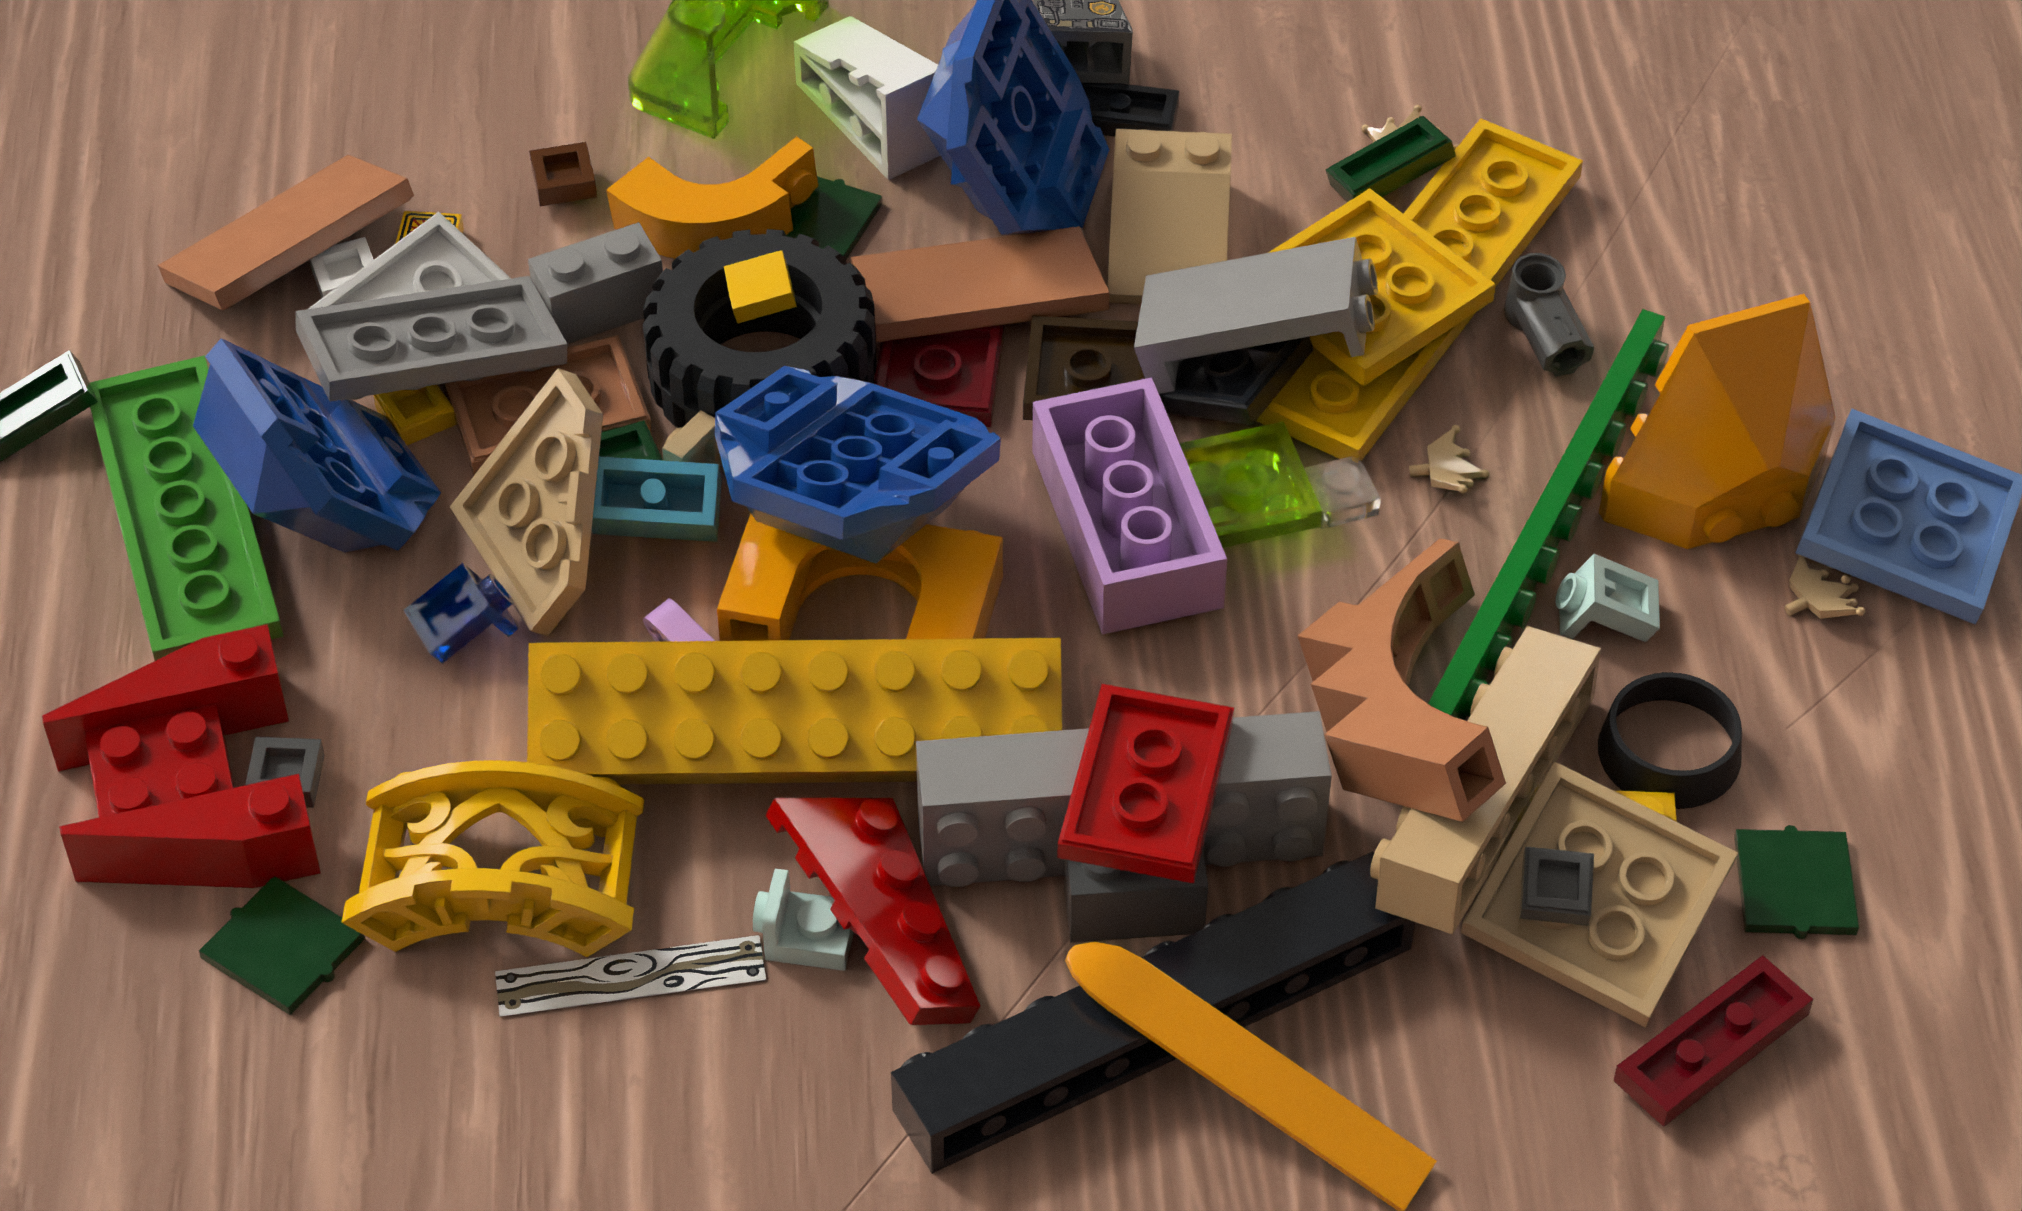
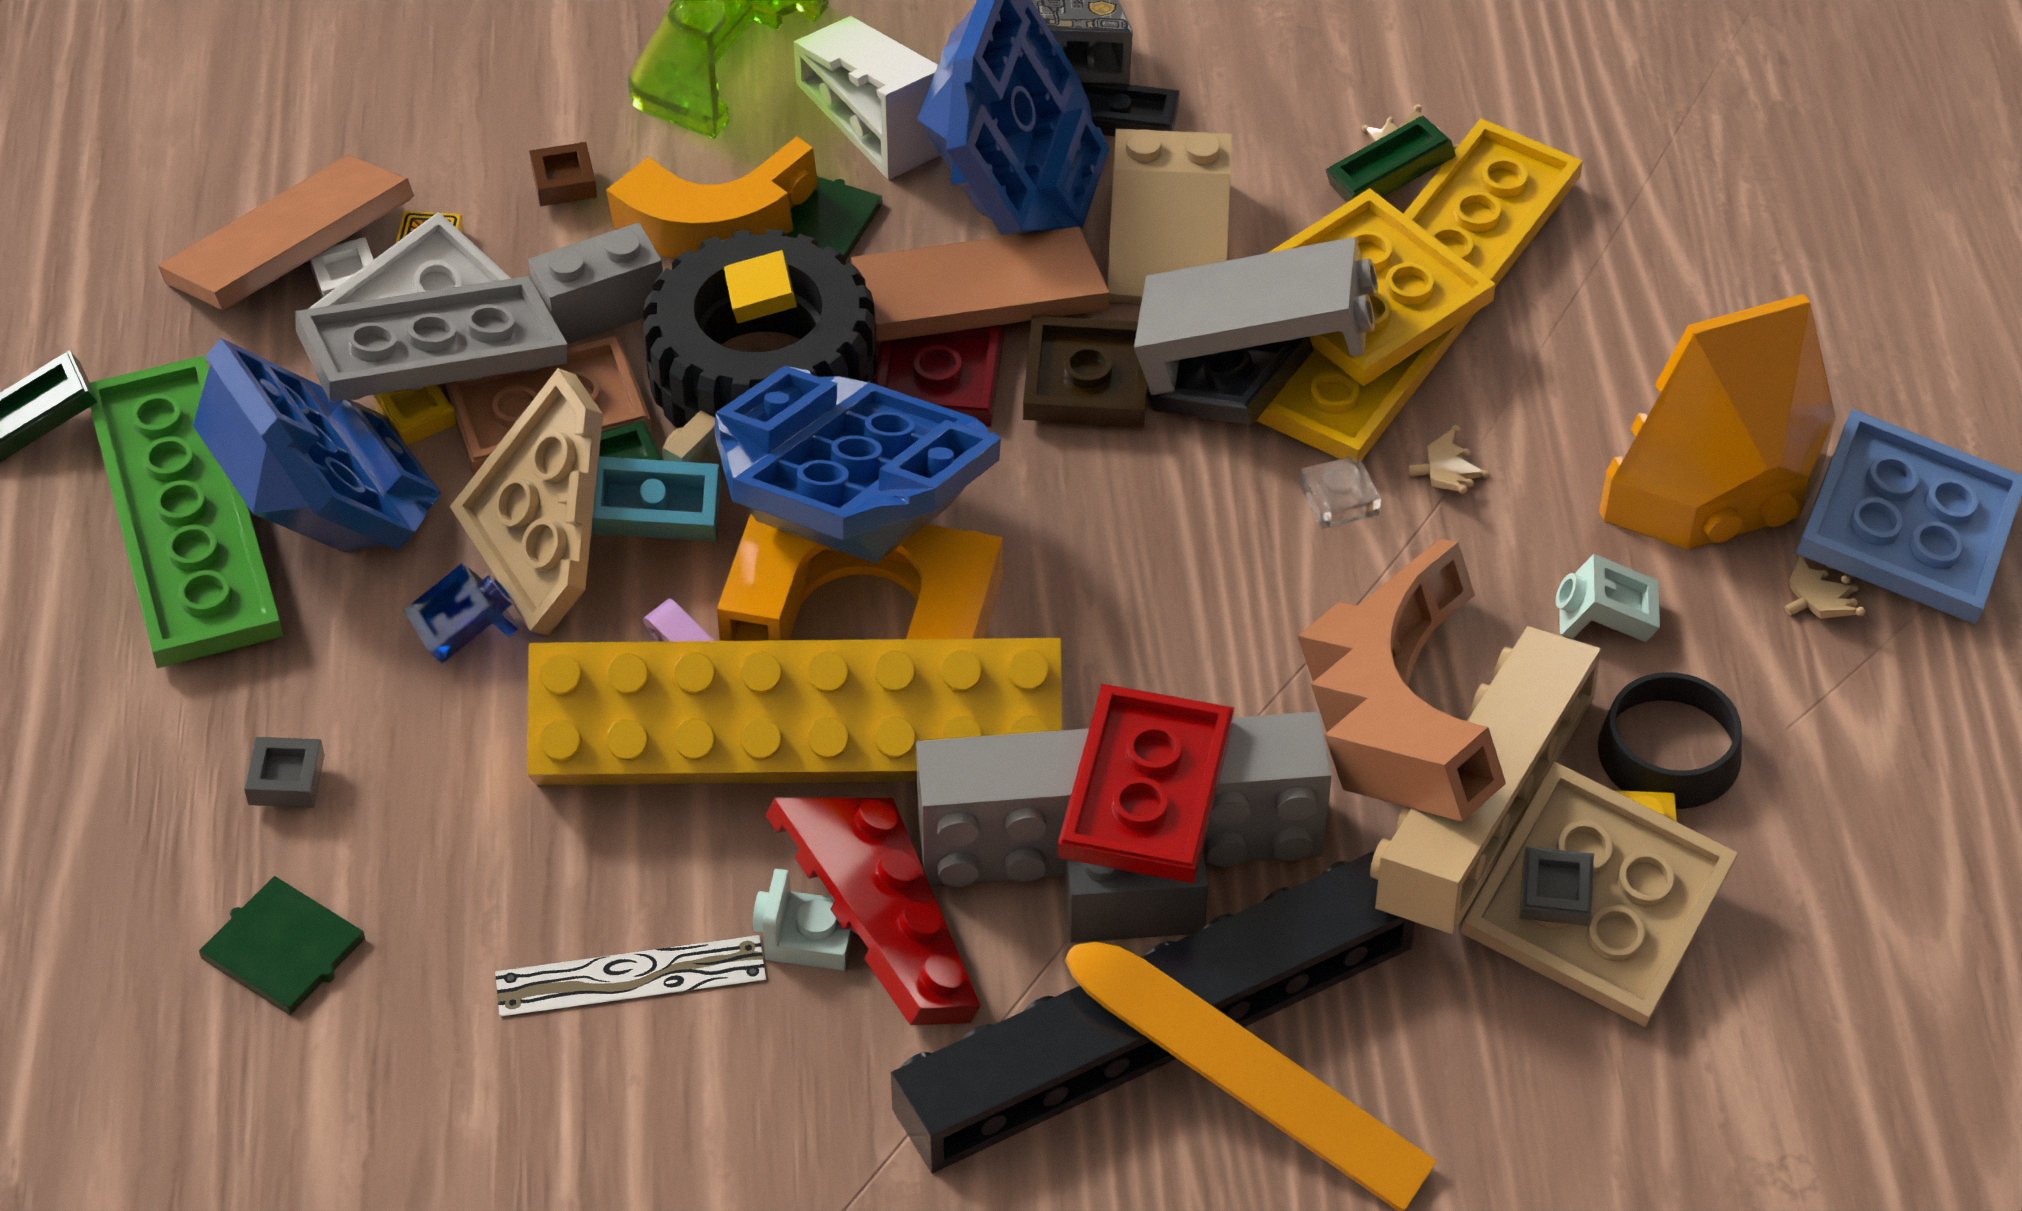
(168, 775): red wedge -> none
(445, 800): yellow fence -> none
(1128, 506): lavender brick -> none
(1253, 484): clear neon green plate -> none
(1545, 314): dark grey piece -> none
(1554, 516): green plate -> none
(1712, 1040): dark red plate -> none
(1796, 882): dark green piece -> none

